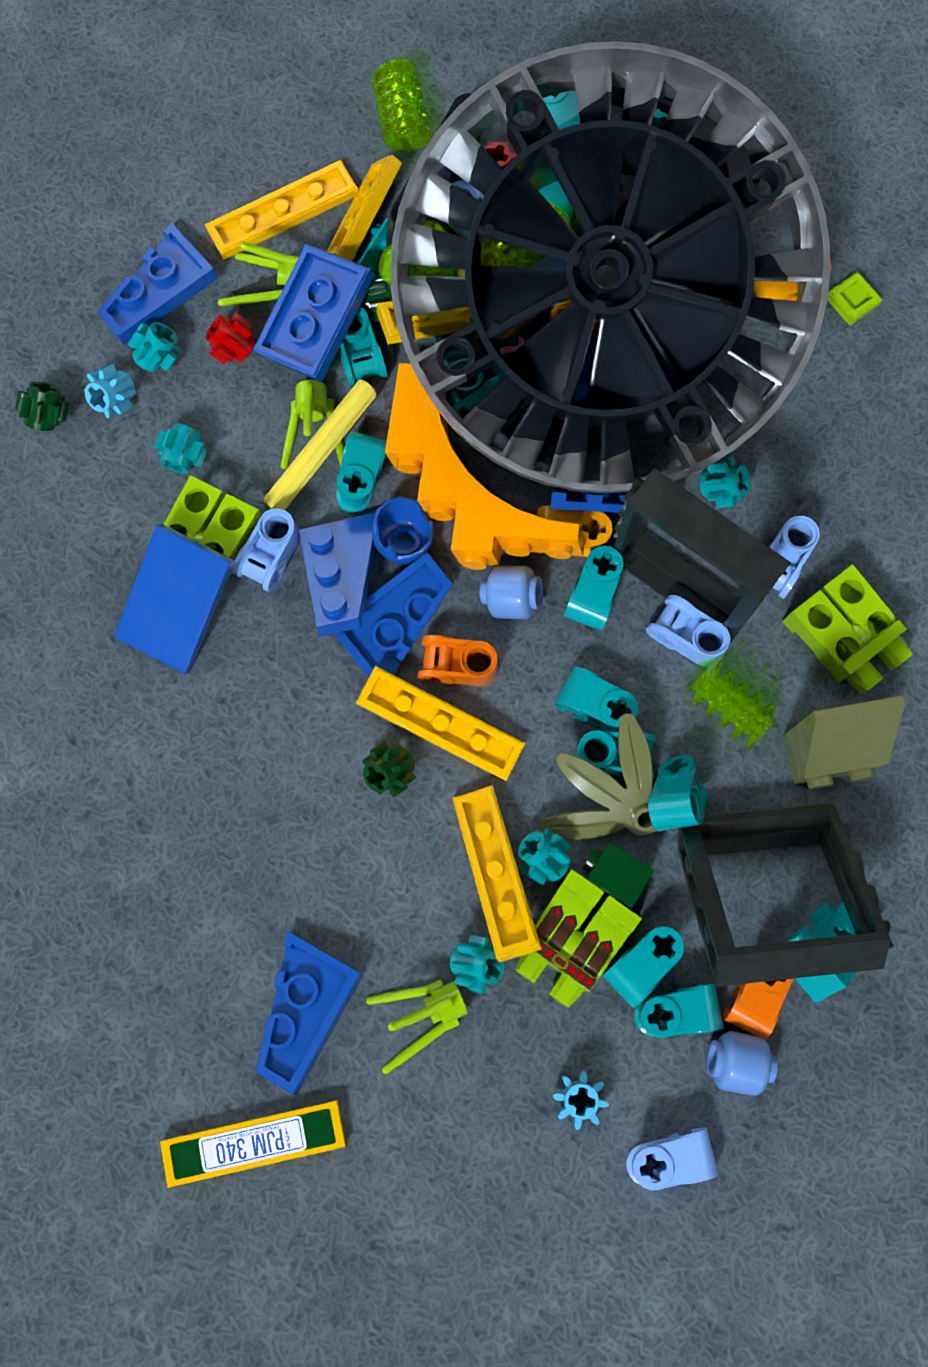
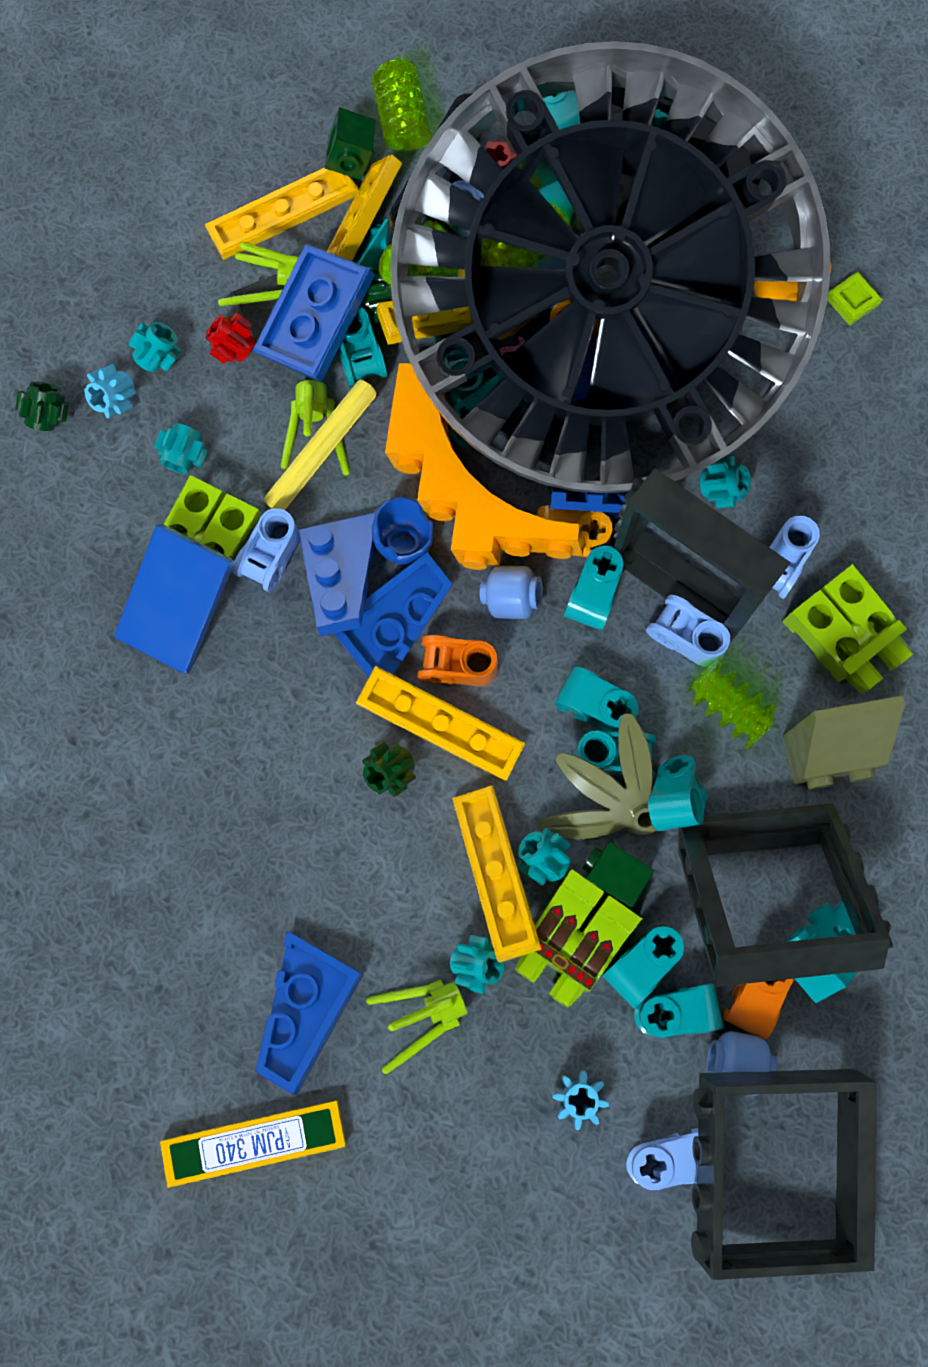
(162, 283): blue wing -> none
(350, 143): none -> dark green brick
(359, 467): teal piece -> none
(855, 1189): none -> pearl dark grey window

